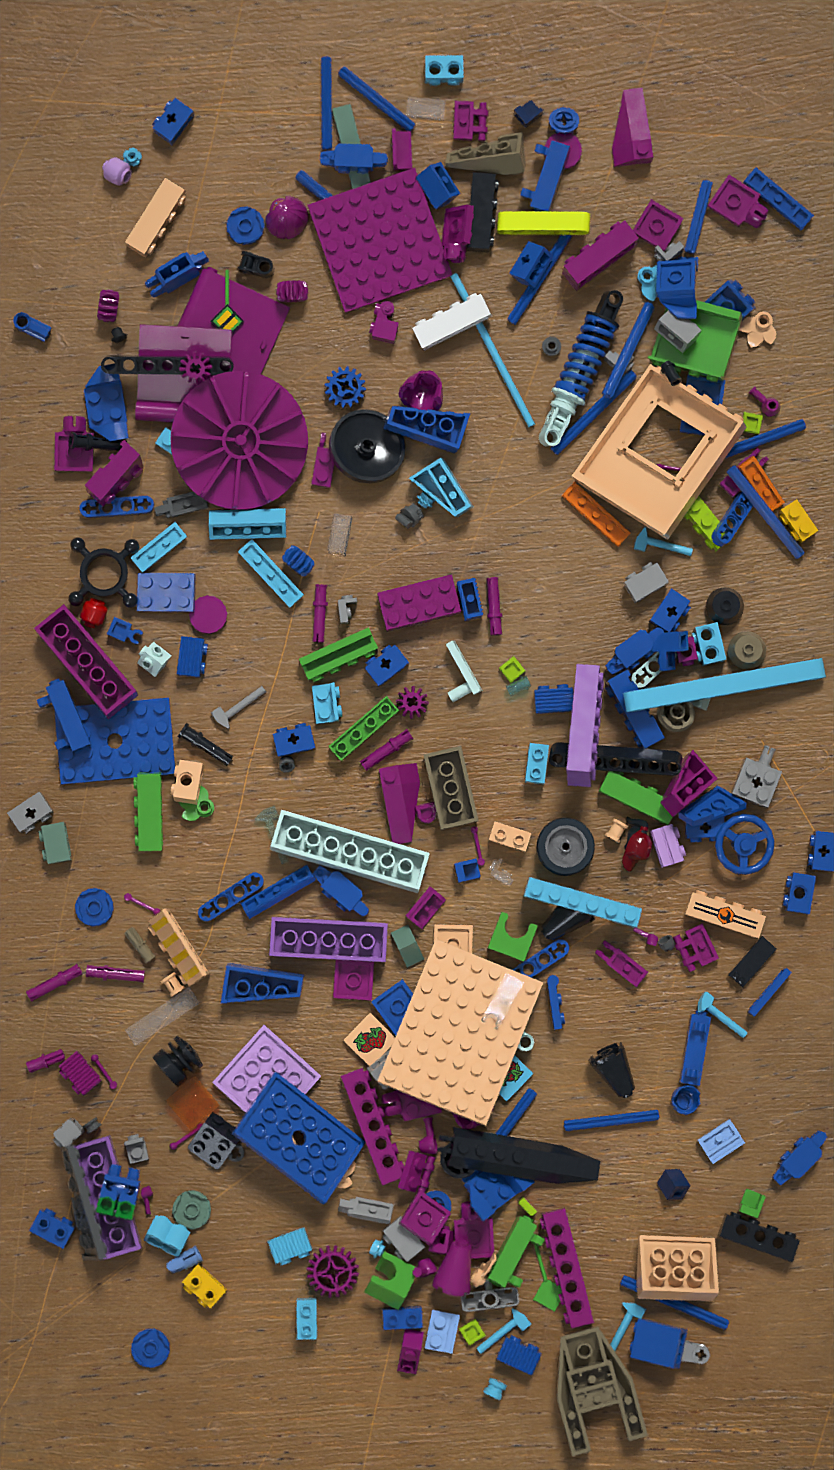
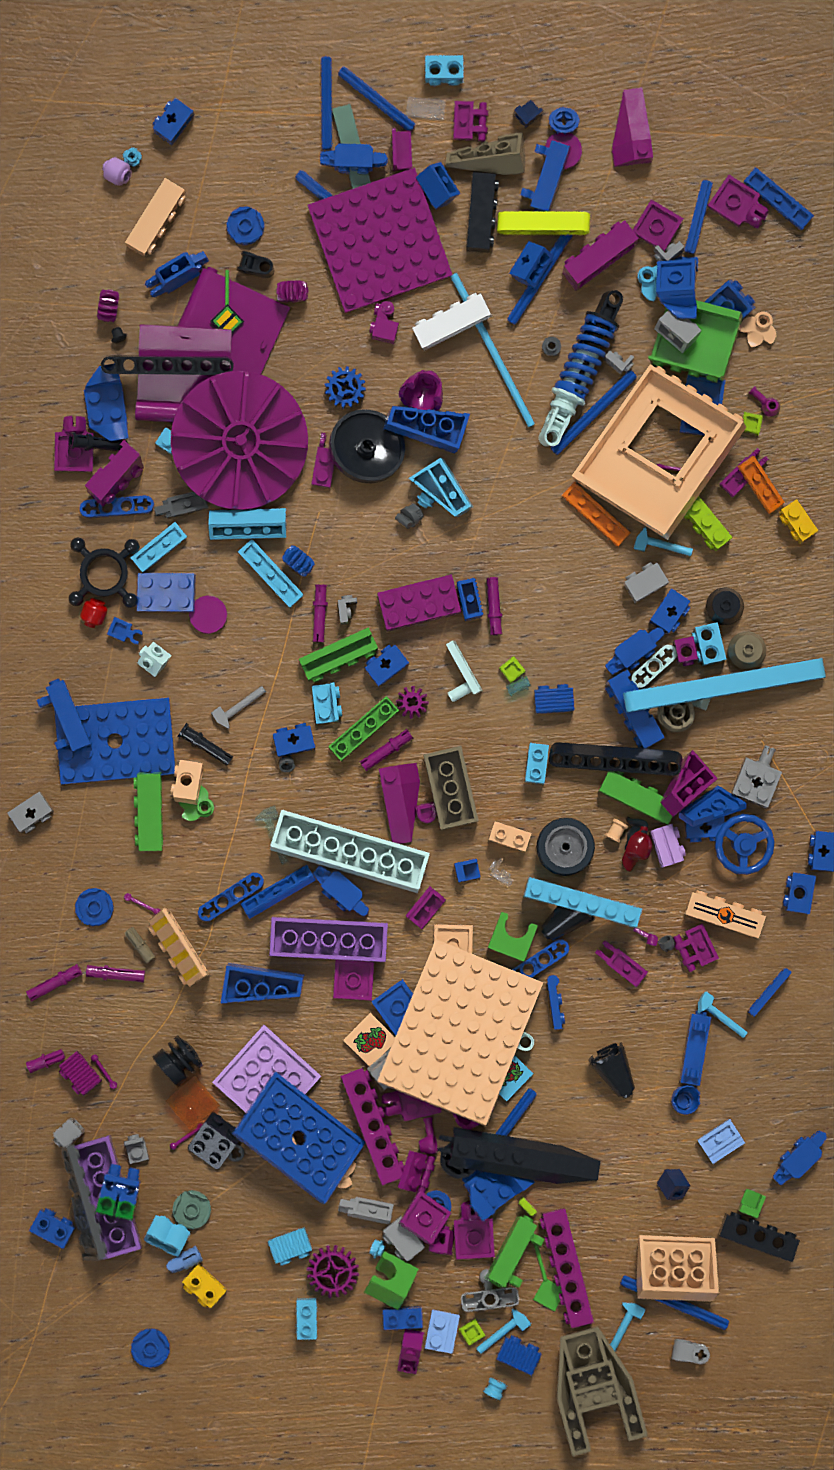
(33, 327): blue piece -> none
(55, 842): sand green brick -> none
(86, 661): magenta brick -> none
(92, 1125): dark grey bush -> none
(145, 1193): magenta hand -> none
(162, 1016): clear plate -> none
(173, 984): light nougat bush -> none
(191, 657): blue brick -> none
(196, 361): magenta gear -> none
(287, 217): magenta hair -> none
(339, 534): clear brick -> none
(407, 945): sand green slope -> none
(425, 1268): magenta bar -> none
(455, 1270): magenta cone -> none
(457, 232): magenta plate -> none
(474, 830): magenta hinge -> none
(479, 1276): light nougat plate -> none
(502, 1000): clear plate -> none
(585, 725): medium lavender brick -> none
(611, 1120): blue axle -> none
(628, 350): blue axle -> none
(658, 1343): blue brick -> none
(666, 645): blue brick -> none
(669, 370): black pin -> none
(734, 518): blue beam -> none
(752, 961): black hinge -> none
(765, 512): blue axle -> none
(767, 437): blue axle -> none

